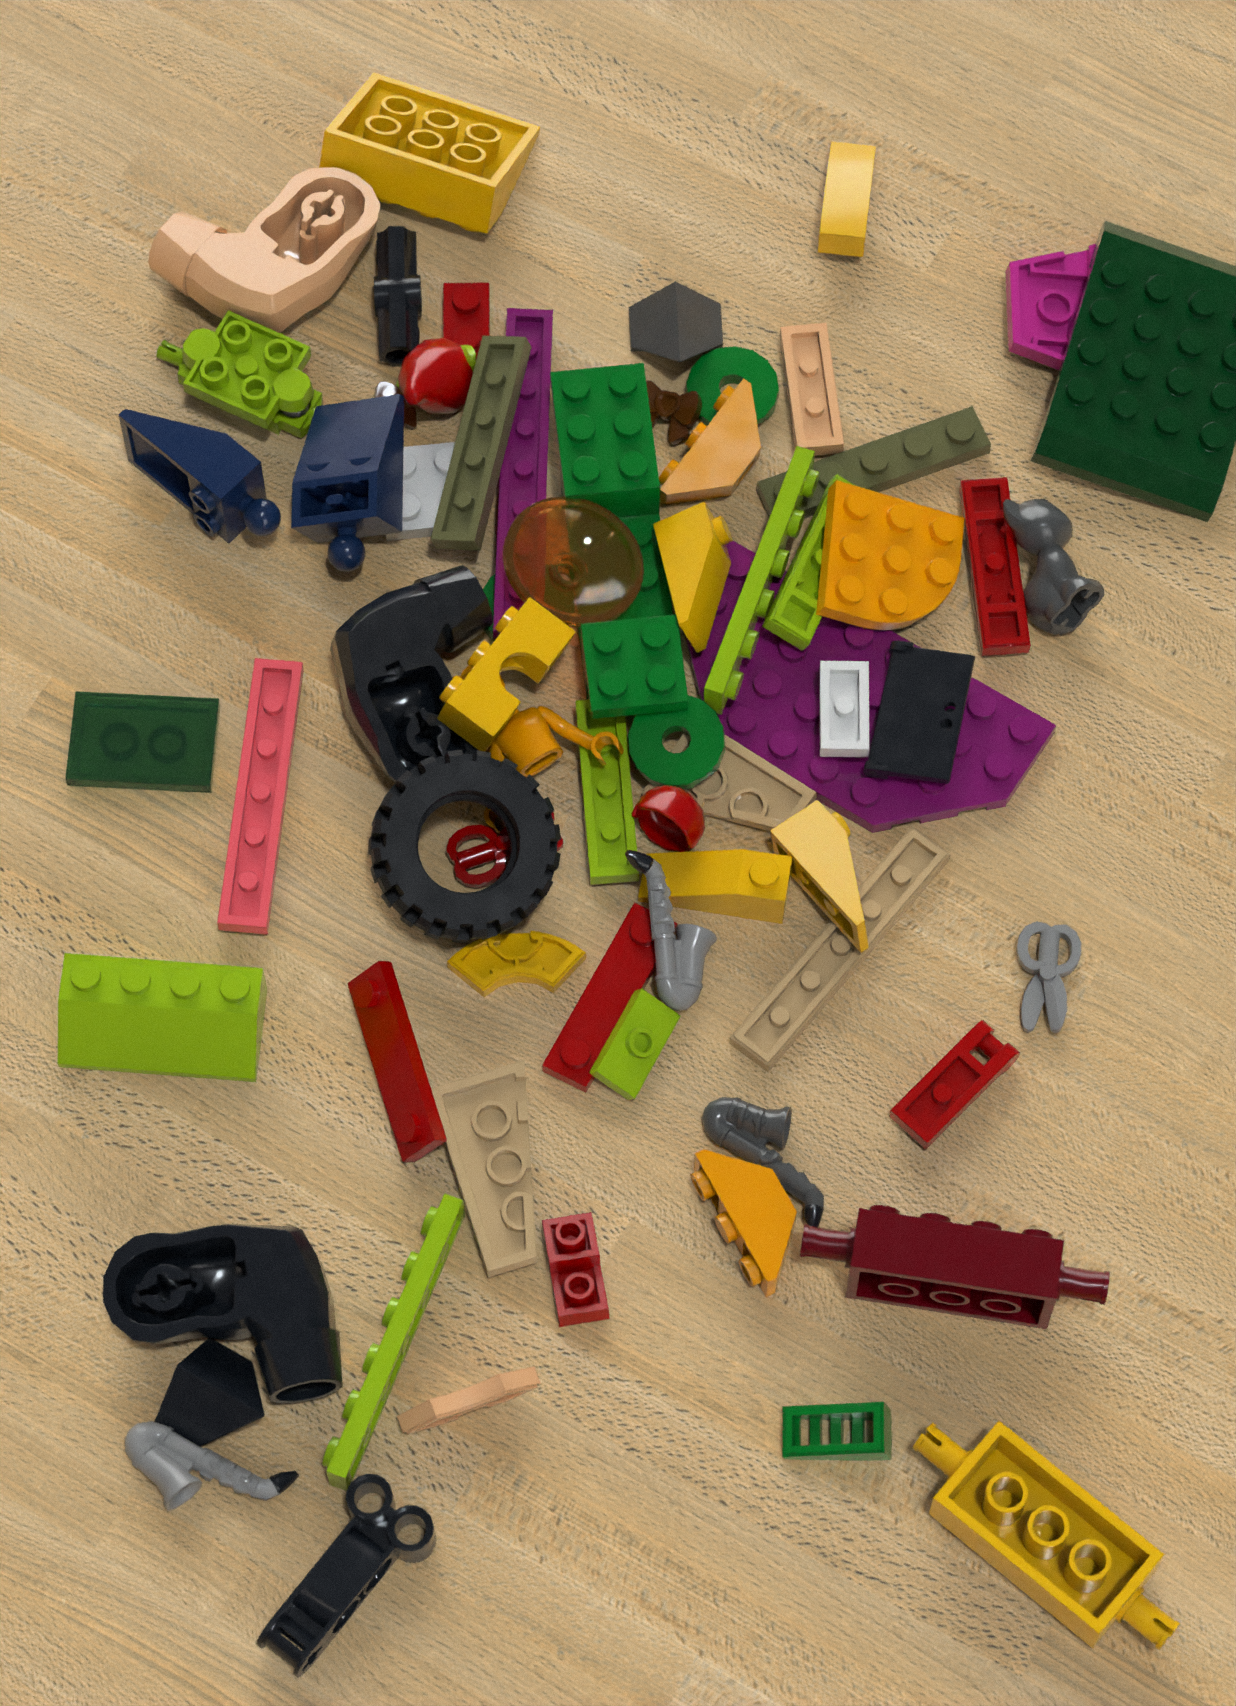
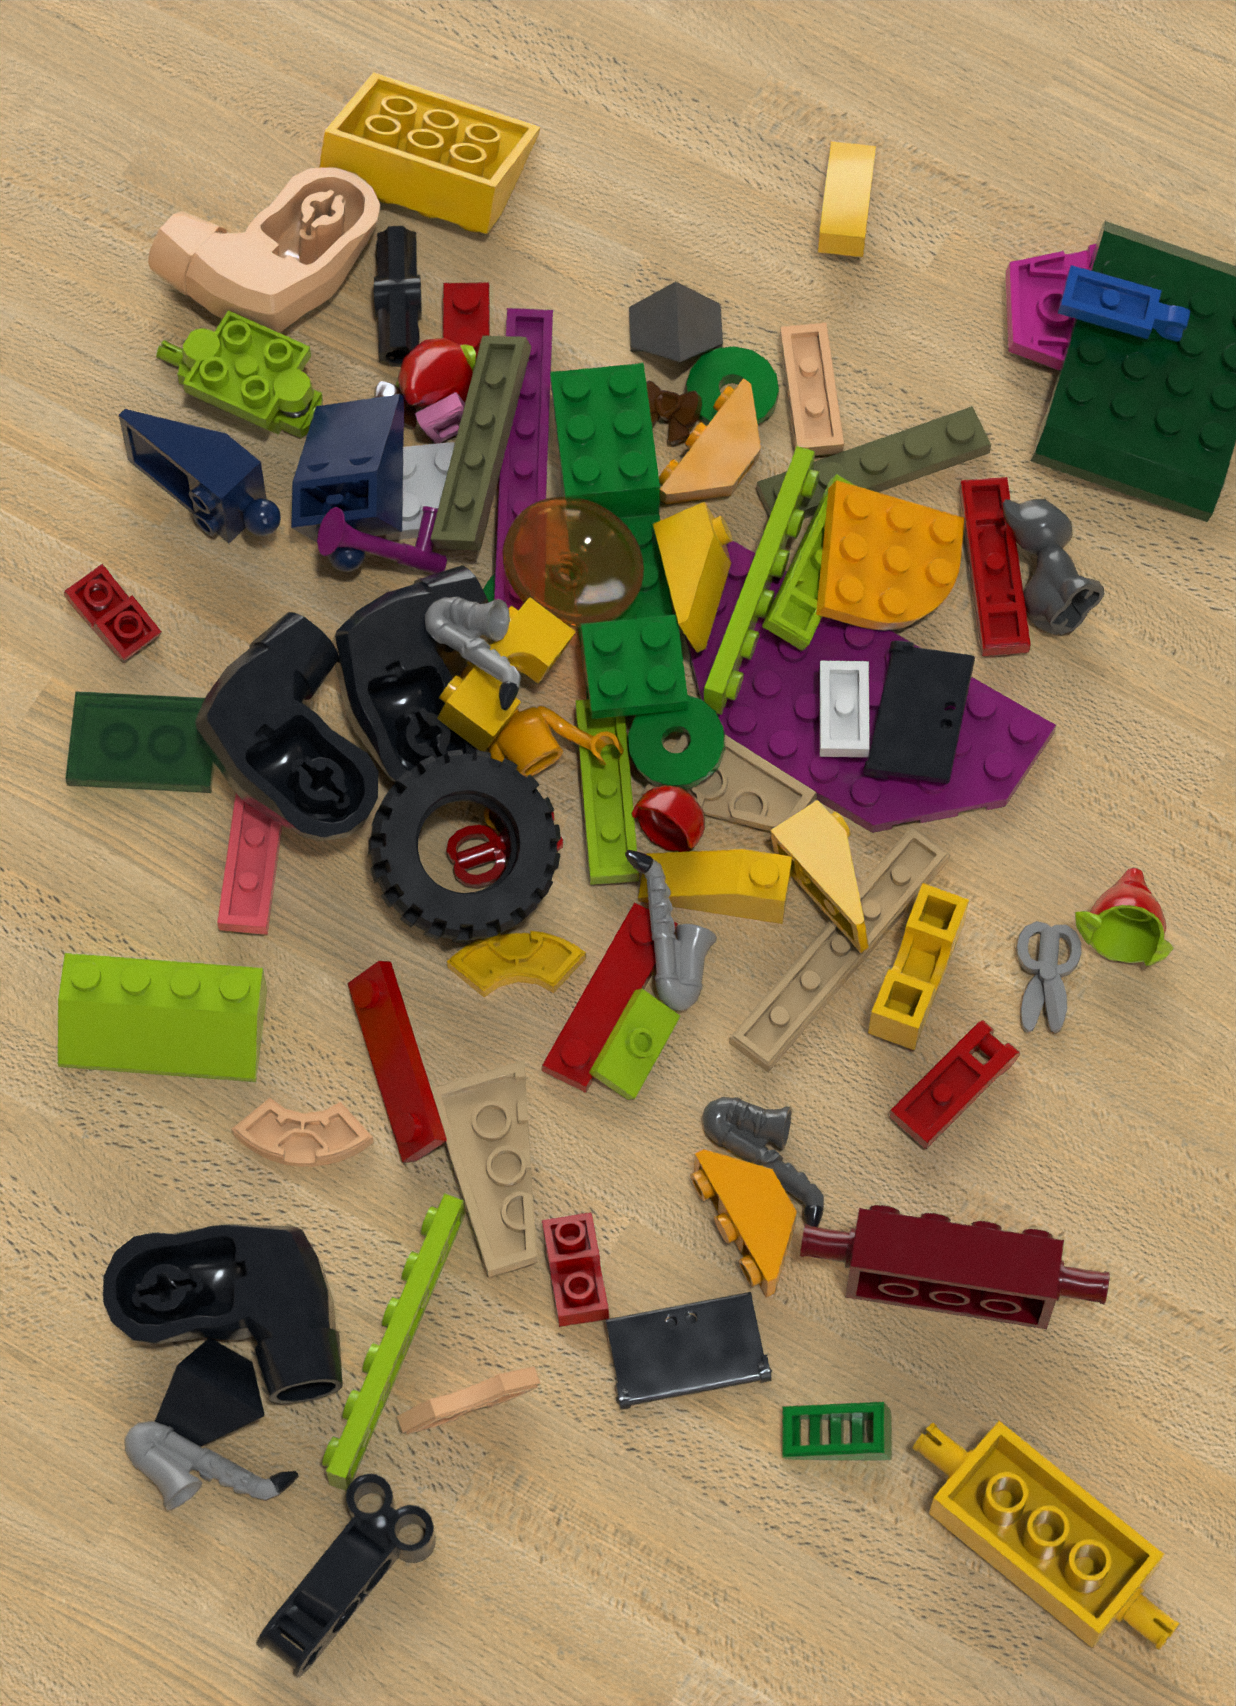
(112, 613): none -> red slope
(278, 748): none -> black piece
(302, 1137): none -> light nougat tile
(337, 533): none -> magenta piece
(442, 418): none -> bright pink tile
(461, 624): none -> light grey piece
(686, 1354): none -> black door
(919, 966): none -> yellow arch
(1120, 305): none -> blue plate
(1126, 922): none -> lime hat

